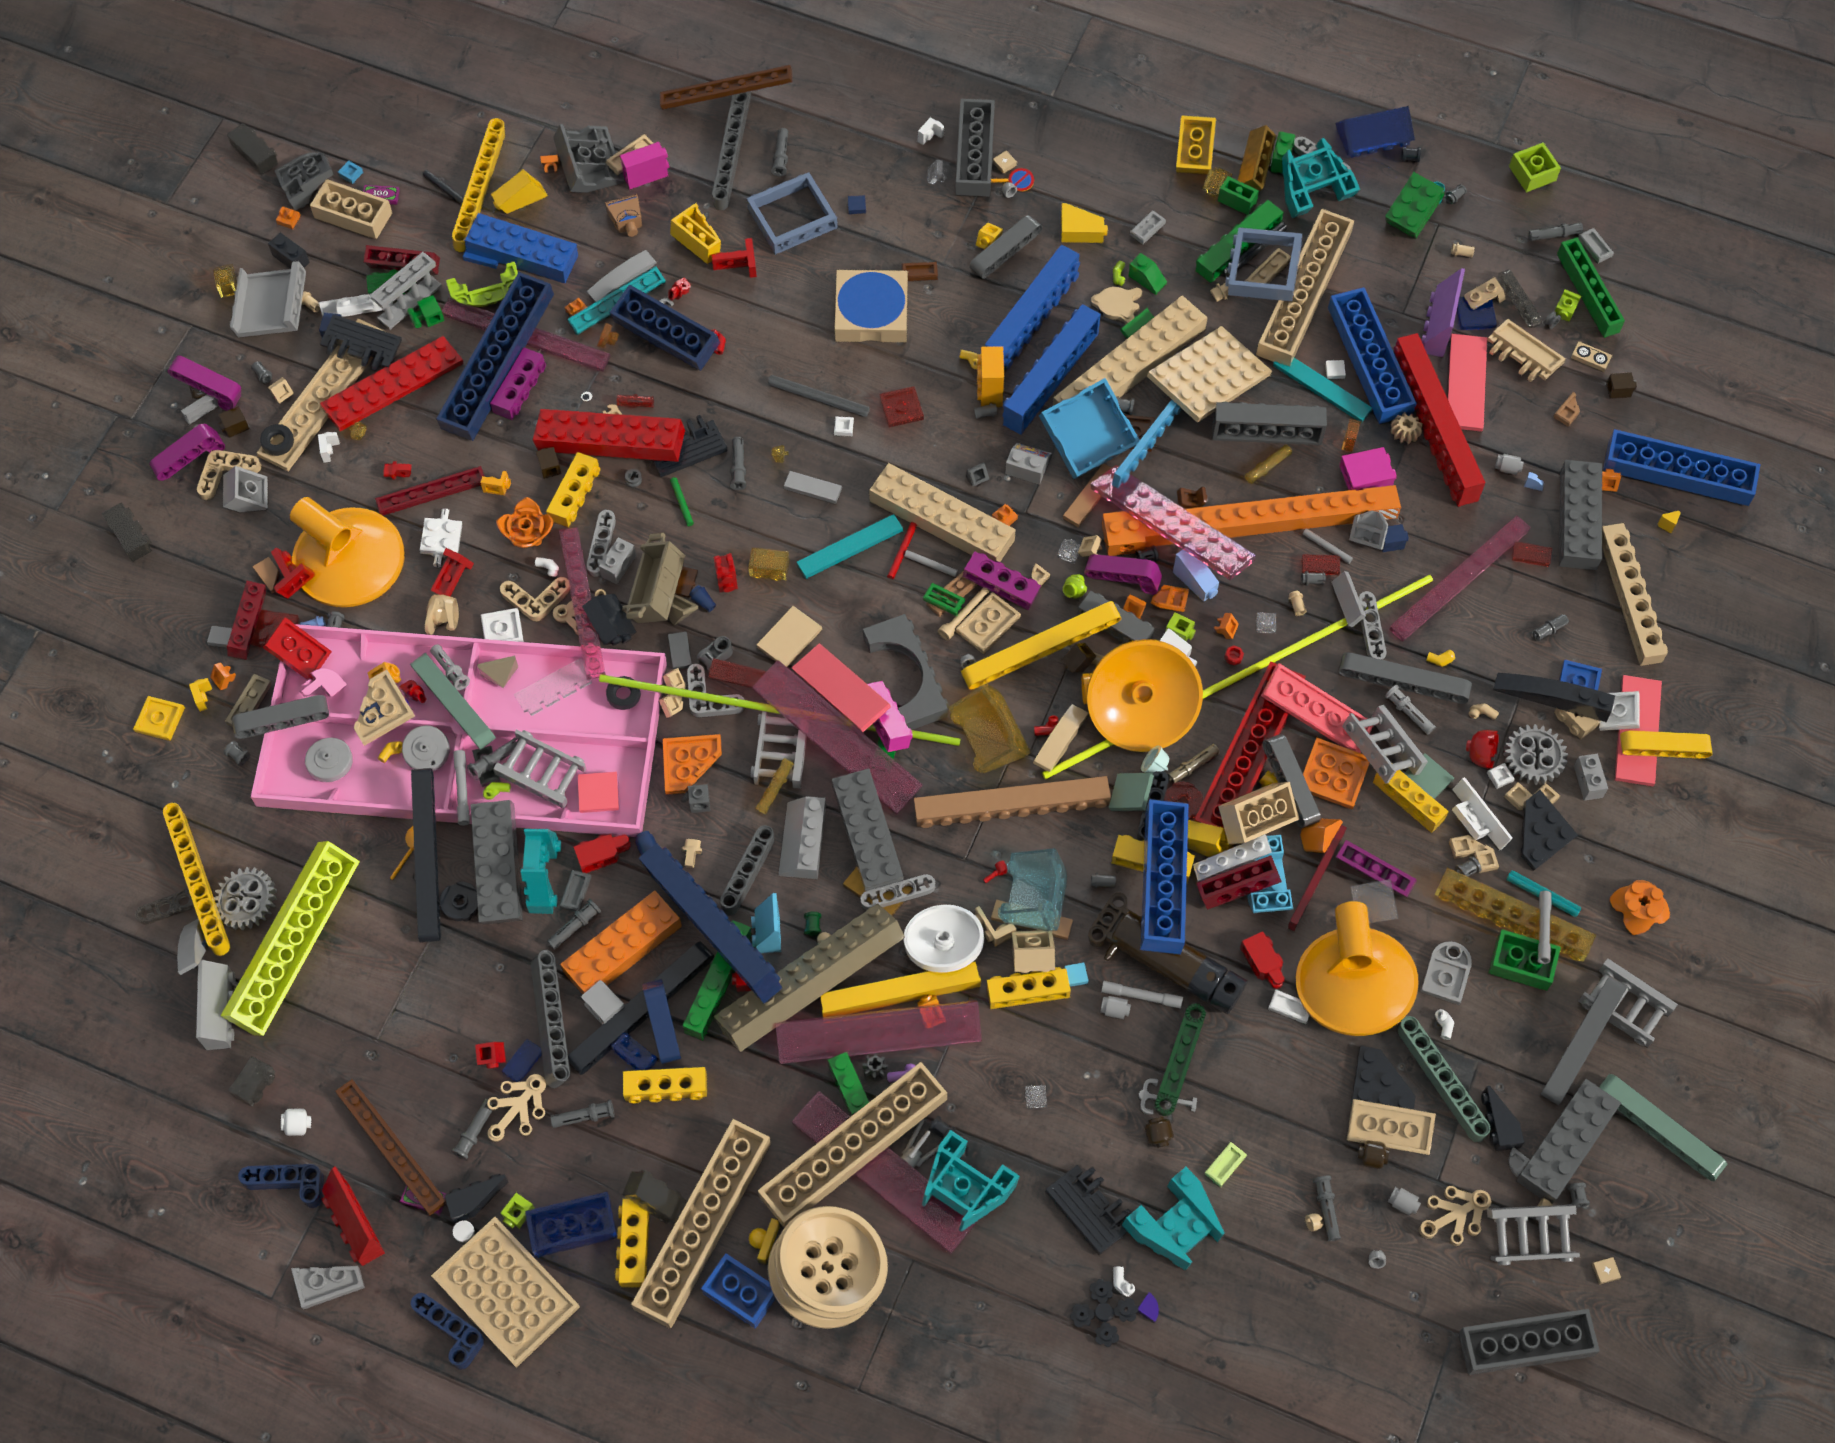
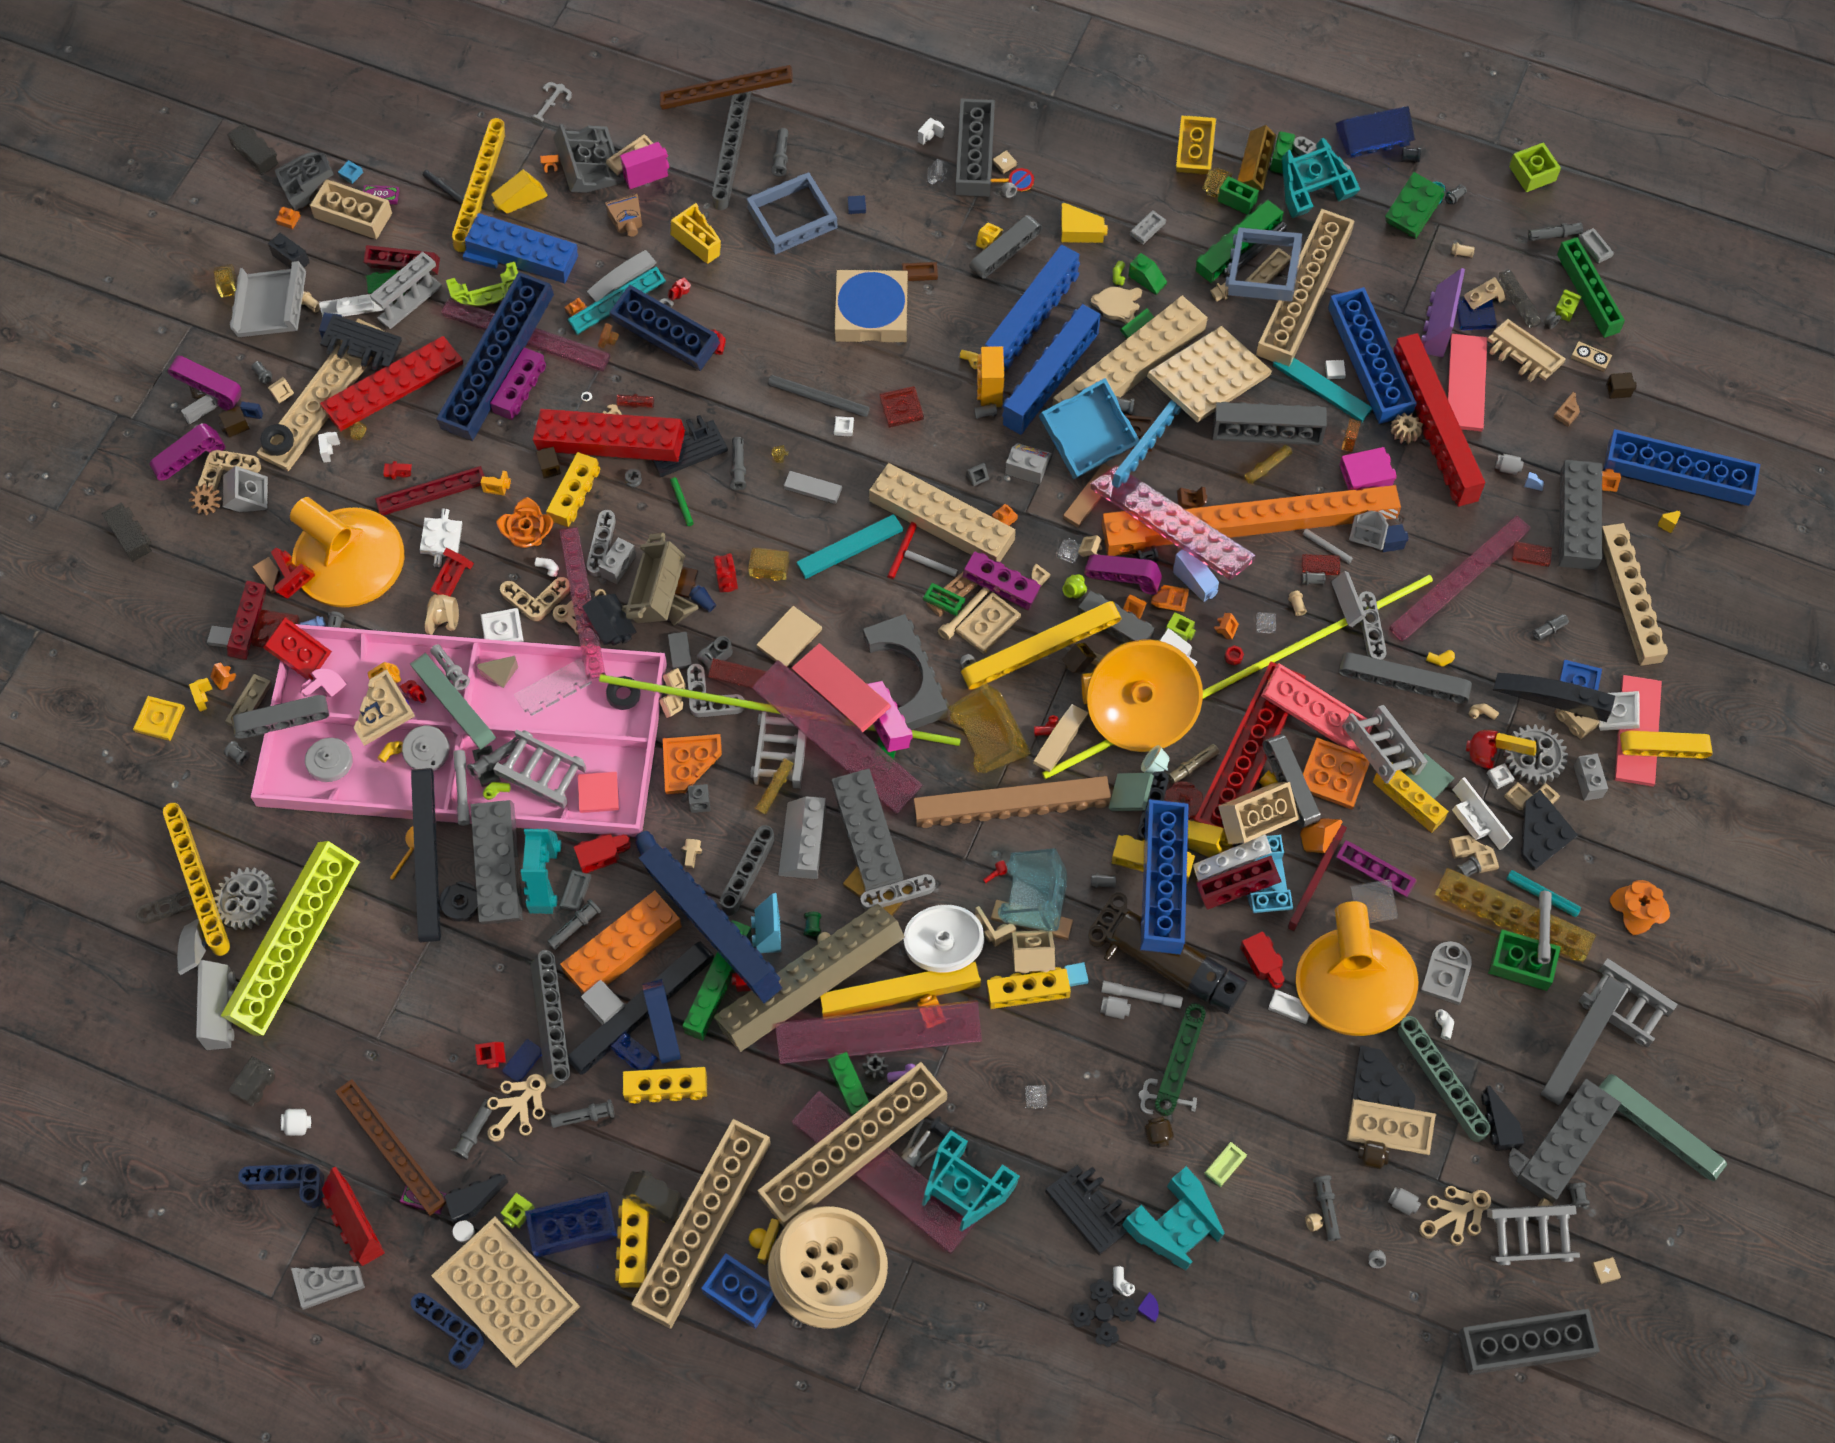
(211, 501): none -> medium nougat gear
(251, 410): none -> dark blue tile
(428, 311): green brick -> none
(560, 88): none -> light grey piece
(736, 259): red bracket -> none
(1405, 701): light grey pin -> none
(1515, 744): none -> yellow tile

